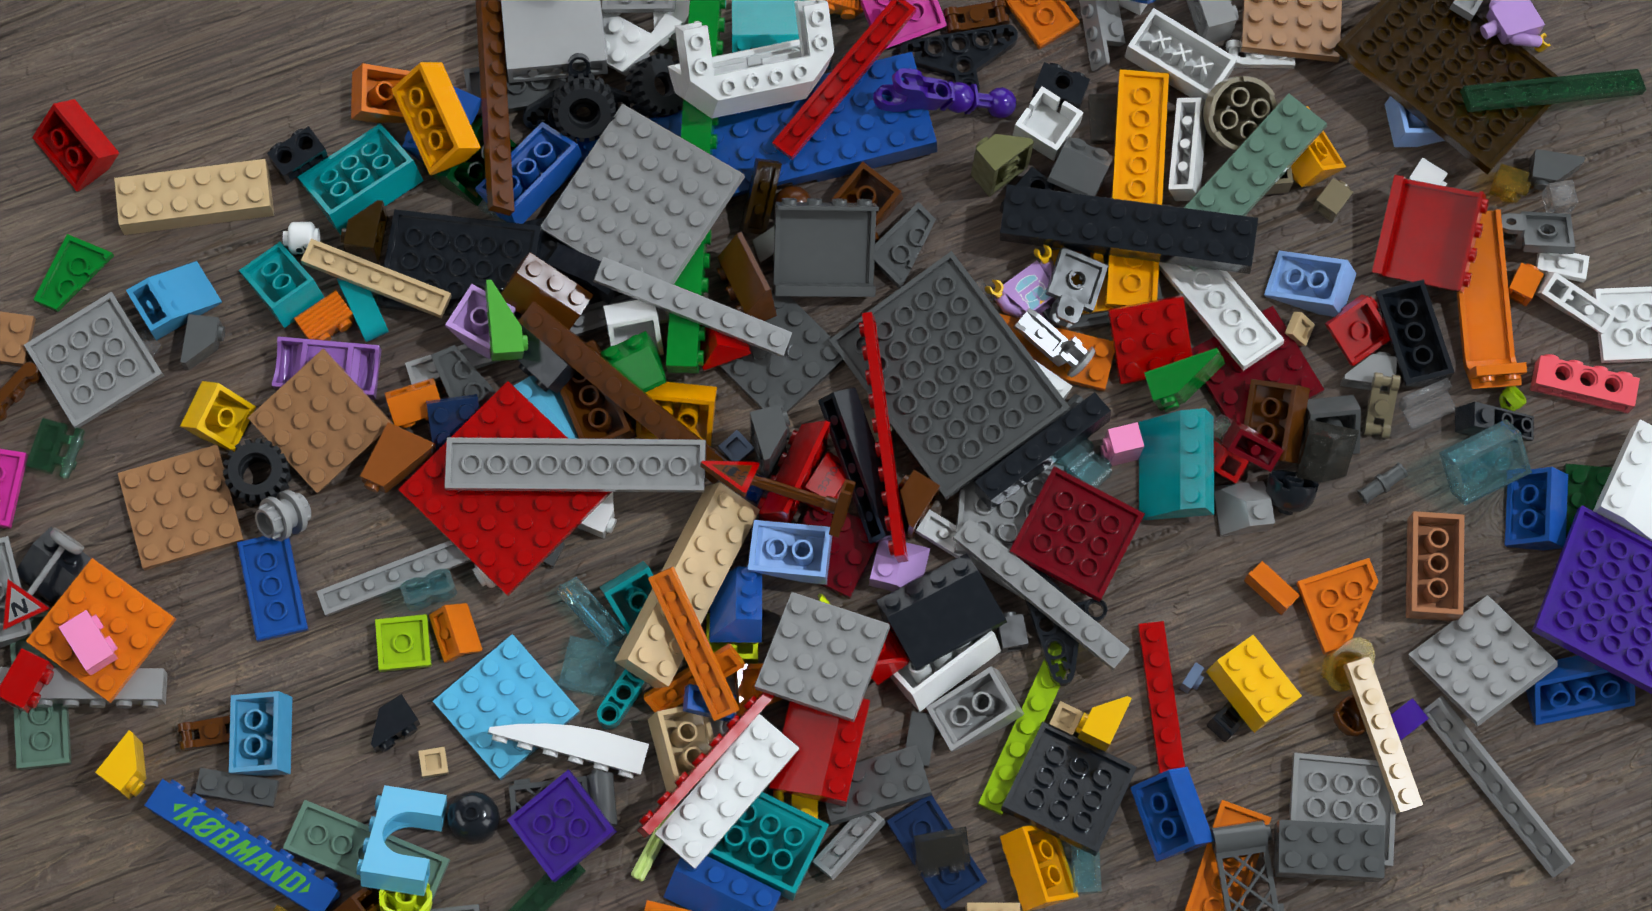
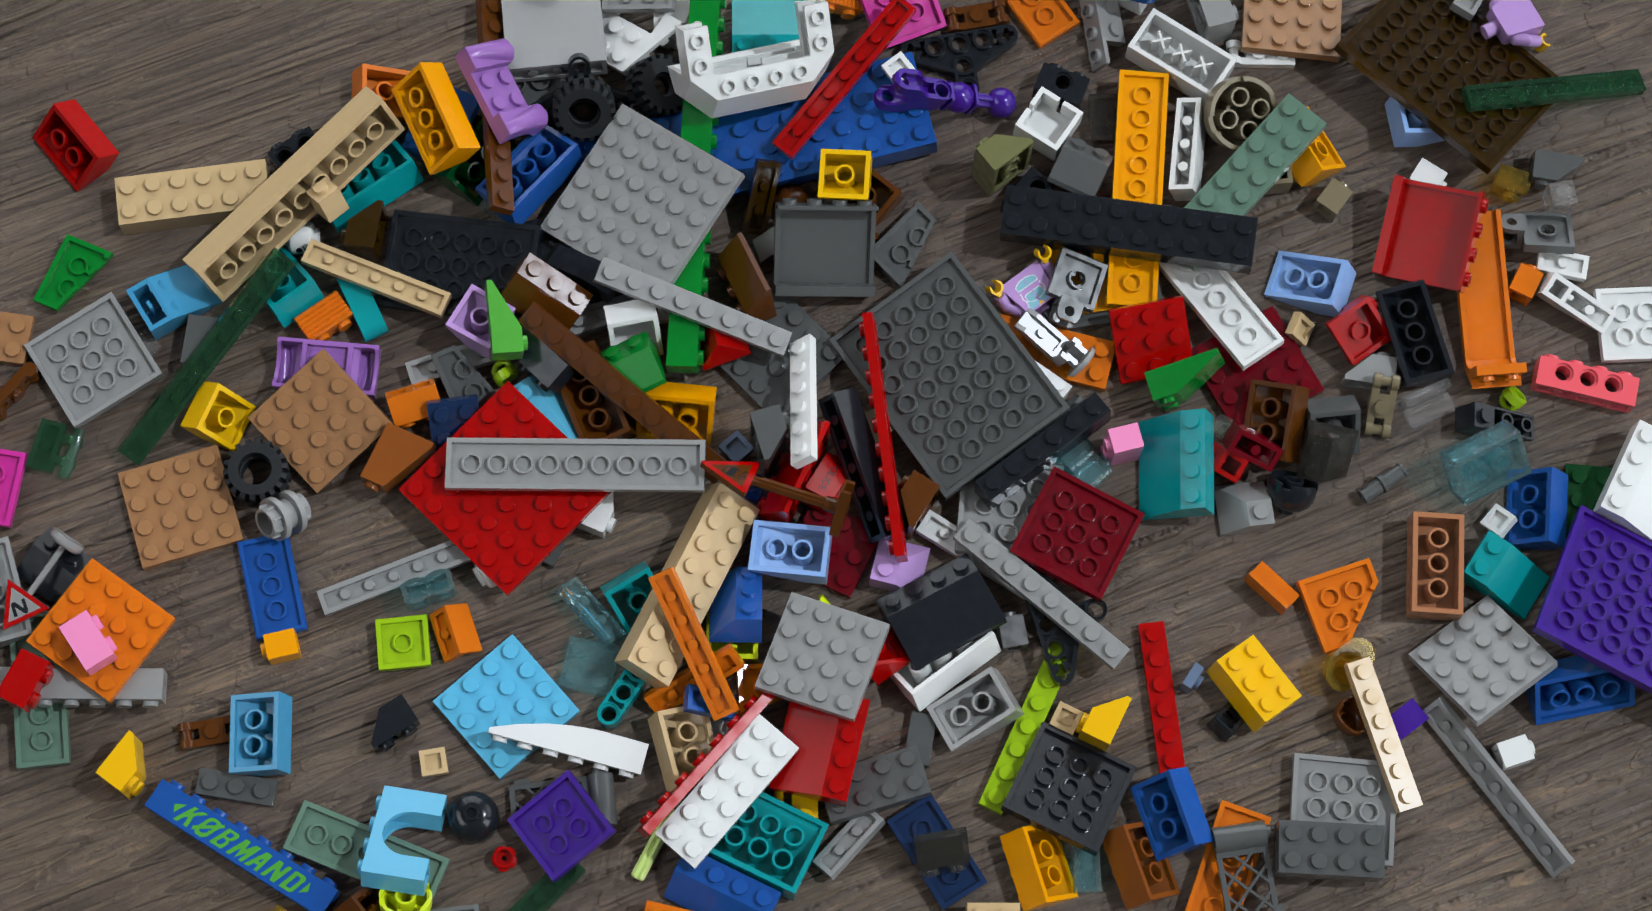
(206, 356): none -> clear green plate
(280, 203): none -> tan brick
(281, 646): none -> light orange brick
(327, 199): none -> tan brick
(497, 92): none -> medium lavender piece
(500, 852): none -> red plate
(505, 374): none -> lime tile
(803, 402): none -> white plate
(845, 174): none -> yellow slope
(895, 63): none -> white plate
(1136, 869): none -> dark orange slope
(1499, 520): none -> white plate
(1504, 575): none -> teal slope
(1513, 752): none -> white brick

